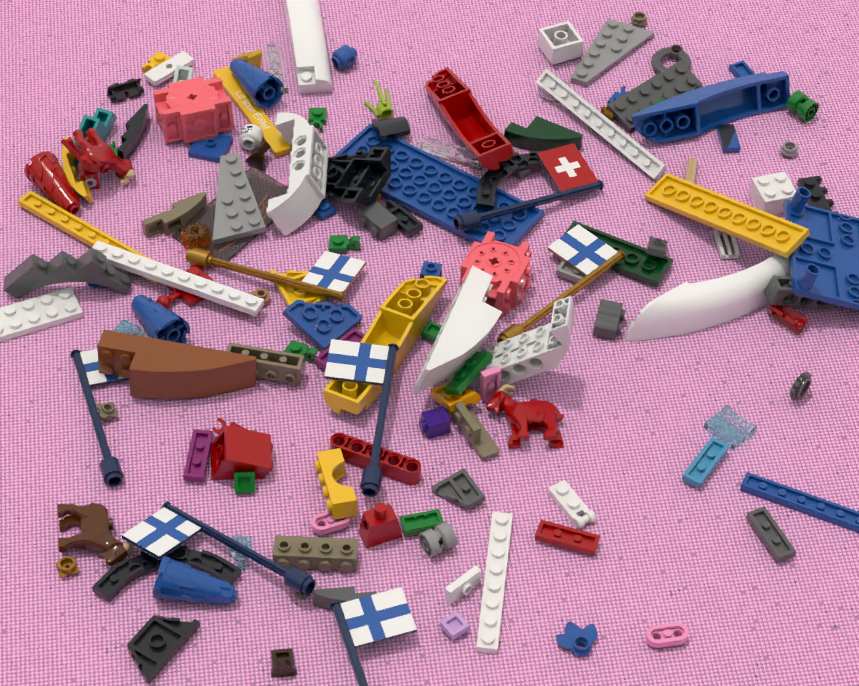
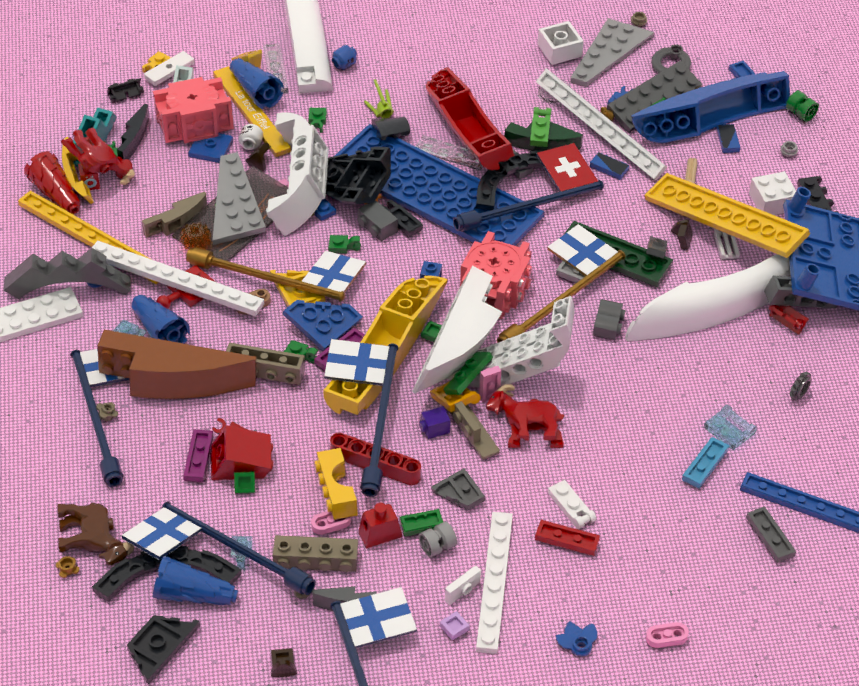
(540, 127): none -> bright green plate
(609, 165): none -> tile
(684, 233): none -> dark brown tile

